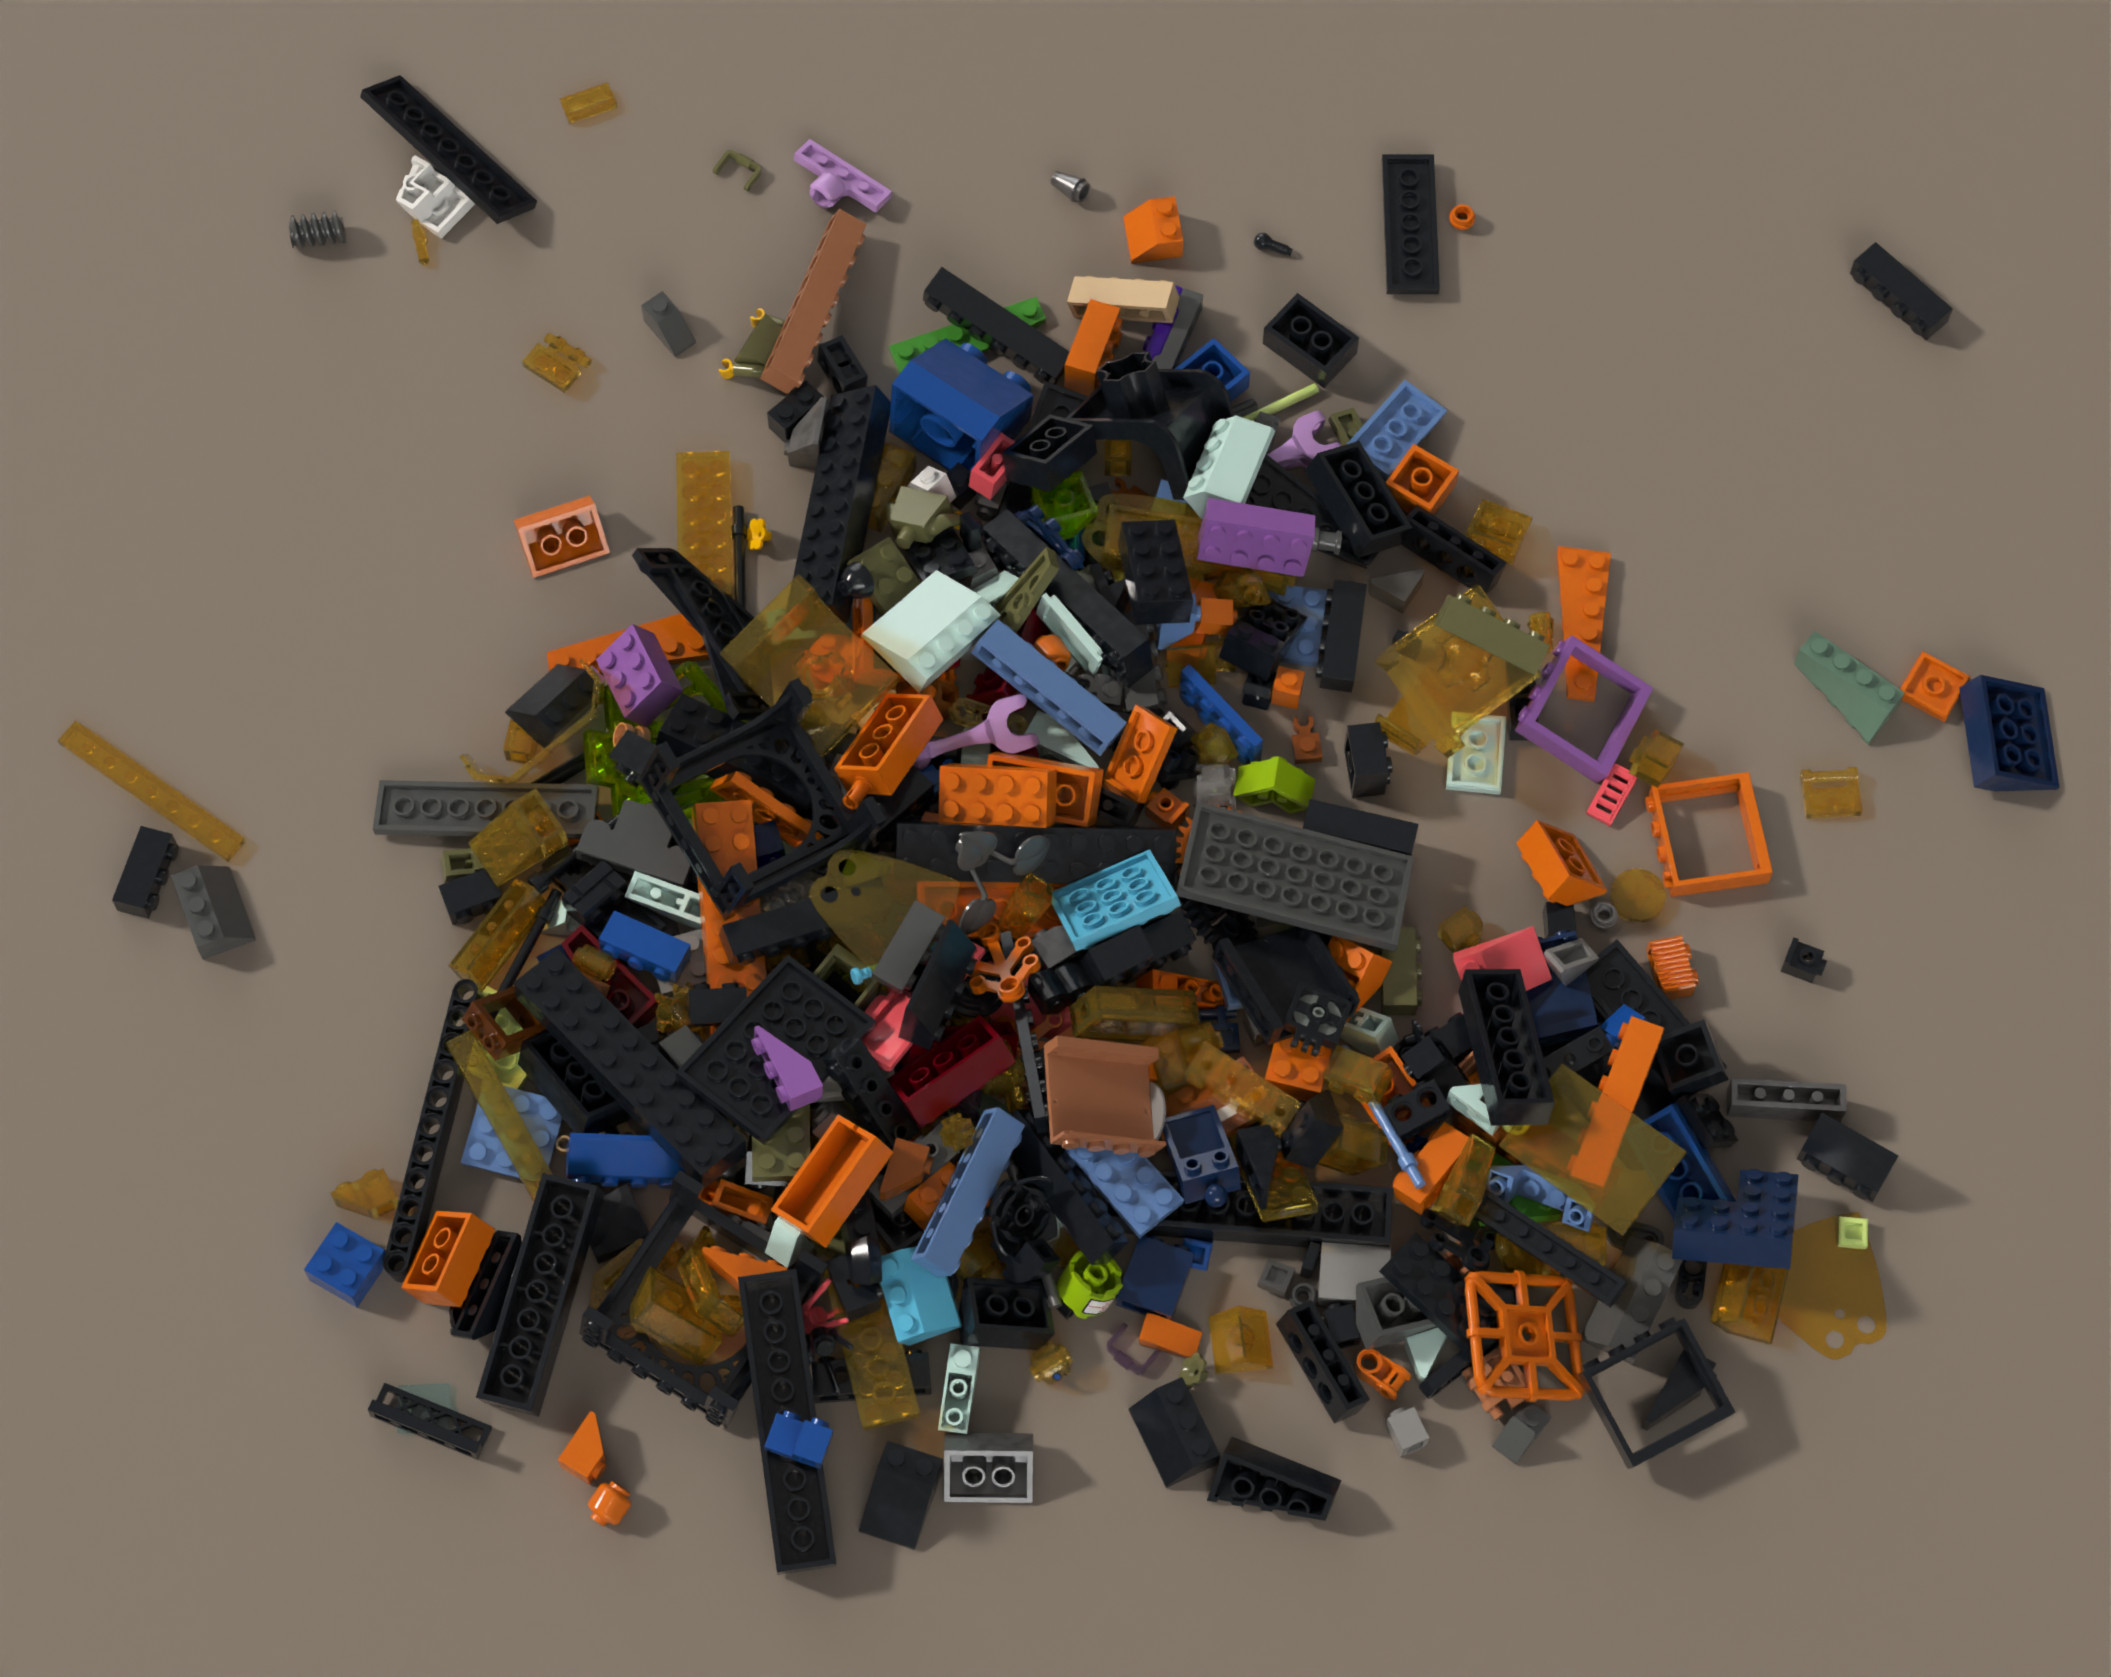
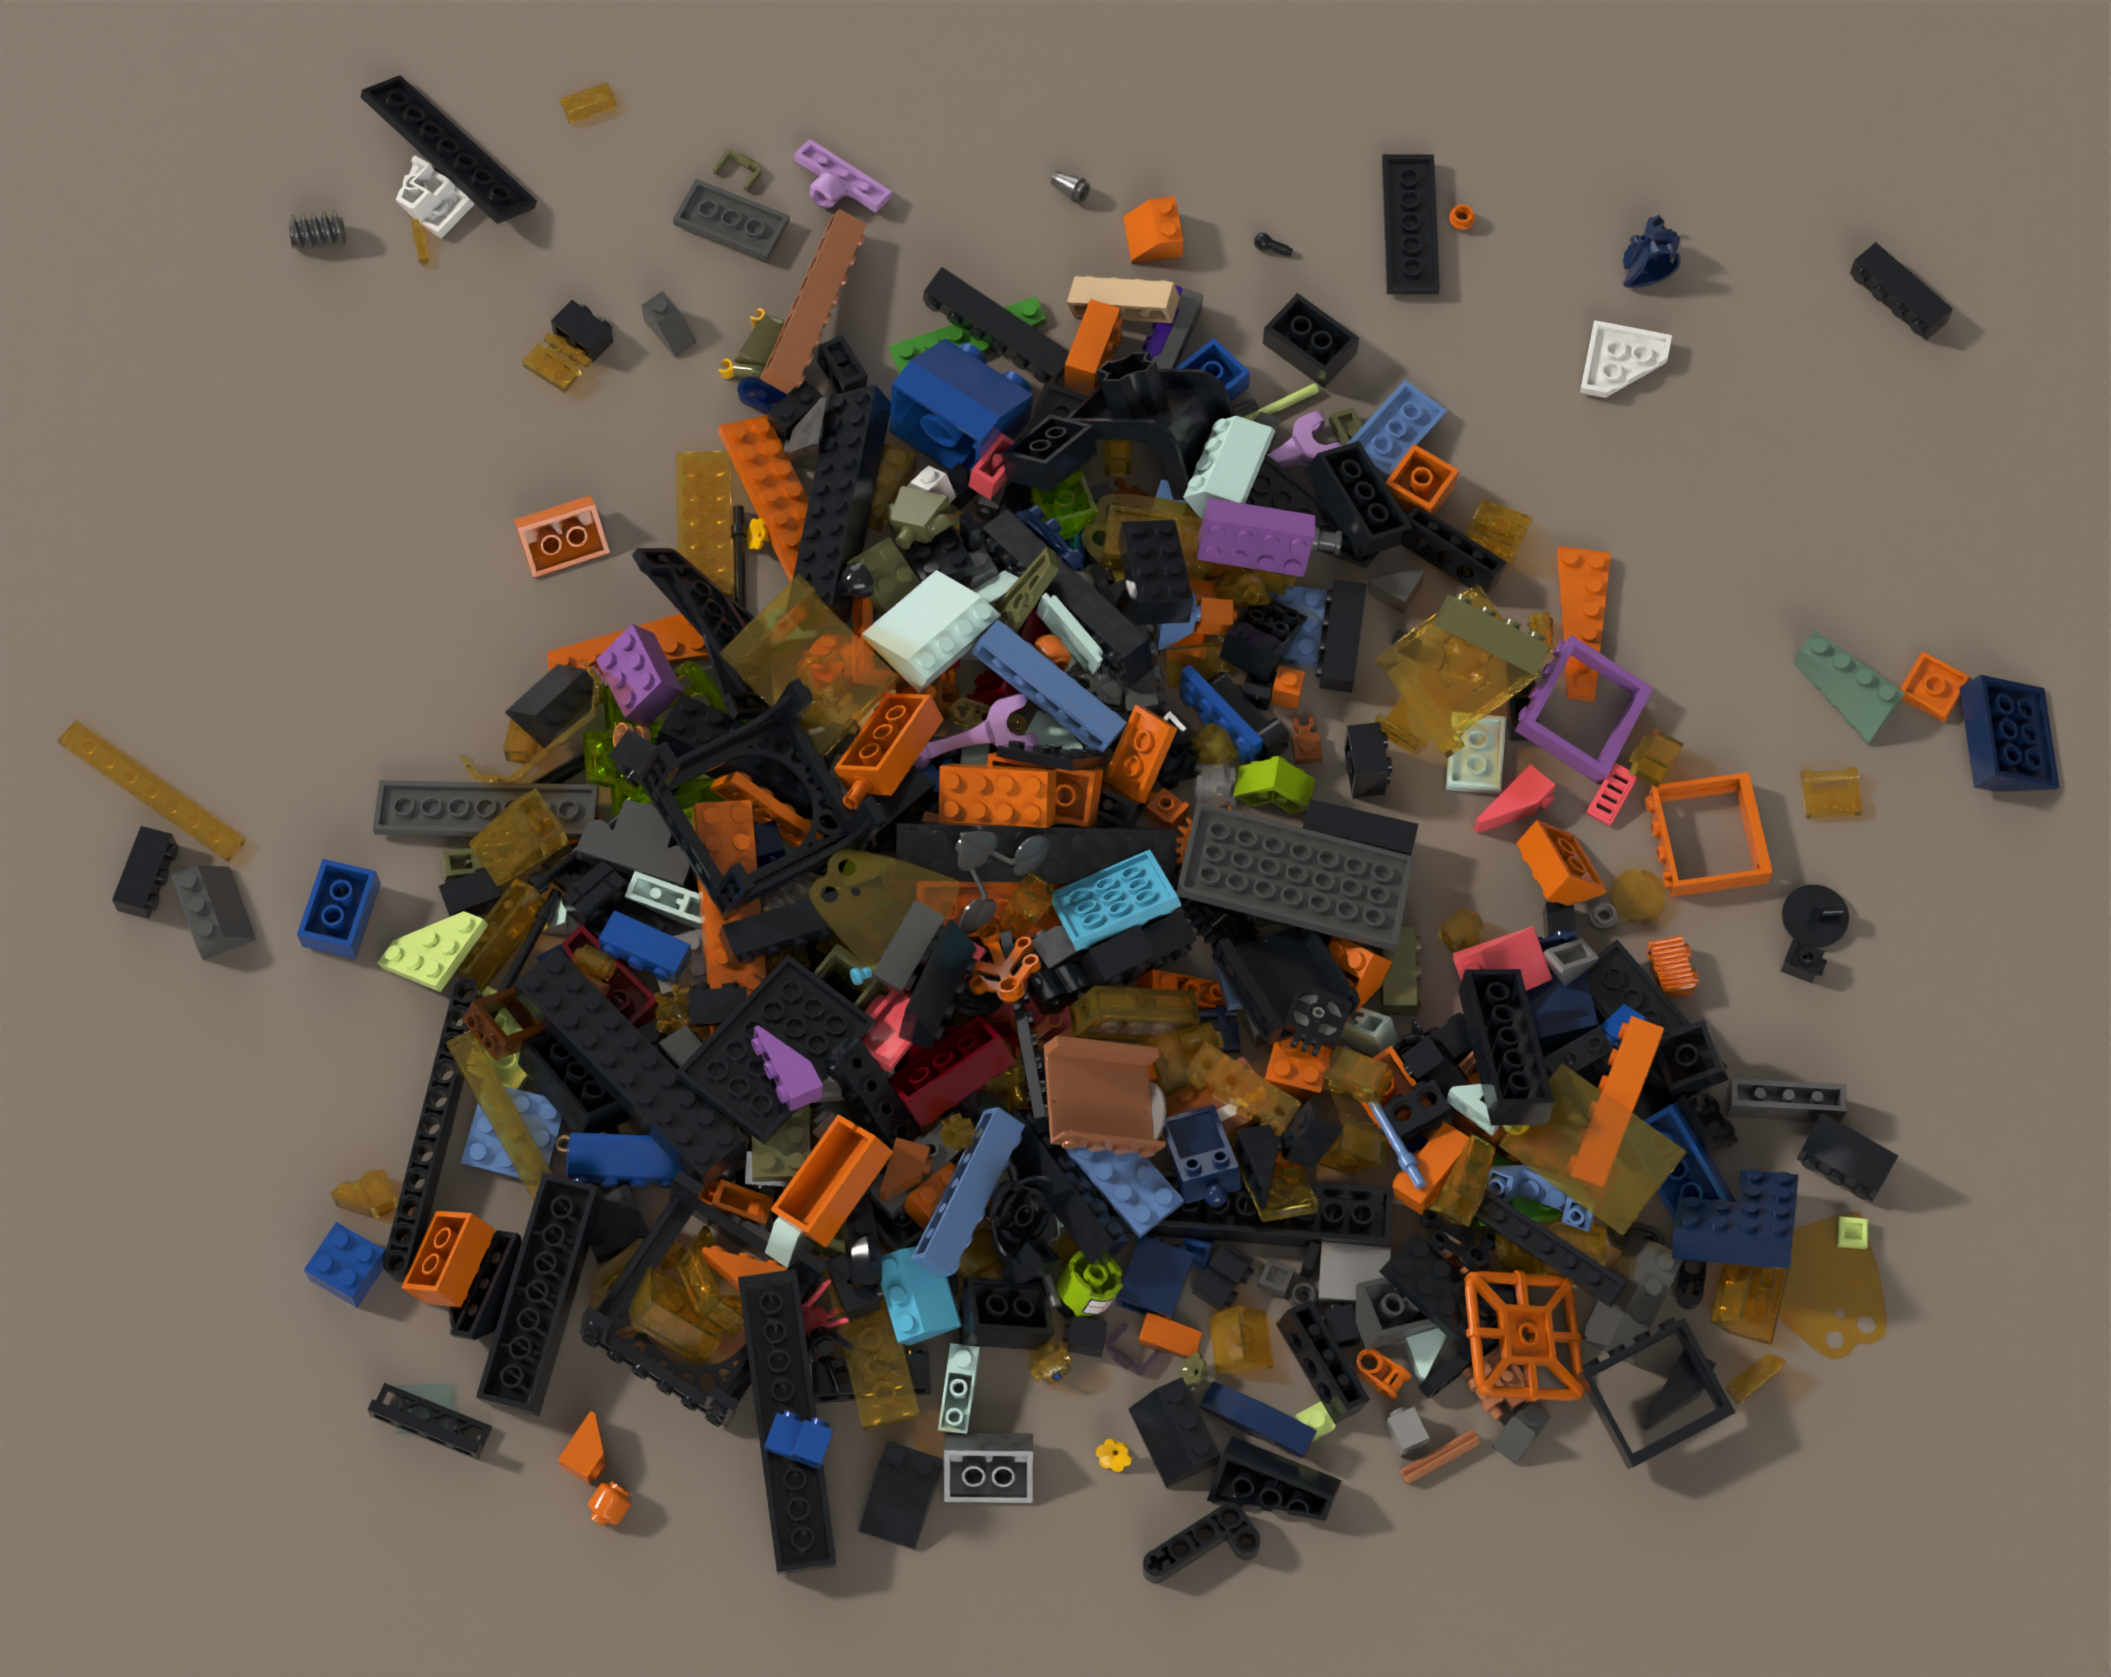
(339, 908): none -> blue brick
(435, 951): none -> yellowish green plate
(583, 329): none -> black brick
(731, 220): none -> dark grey plate
(764, 397): none -> clear blue plate
(769, 484): none -> orange plate
(1053, 755): none -> black plate
(1085, 1336): none -> black brick
(1113, 1455): none -> yellow plant
(1197, 1547): none -> black beam
(1223, 1276): none -> black brick
(1257, 1418): none -> dark blue slope
(1272, 732): none -> black beam
(1318, 1419): none -> yellowish green plate
(1440, 1456): none -> nougat axle
(1519, 800): none -> coral slope
(1621, 356): none -> white plate
(1651, 255): none -> dark blue helmet
(1754, 1377): none -> clear yellow slope
(1815, 915): none -> black shield

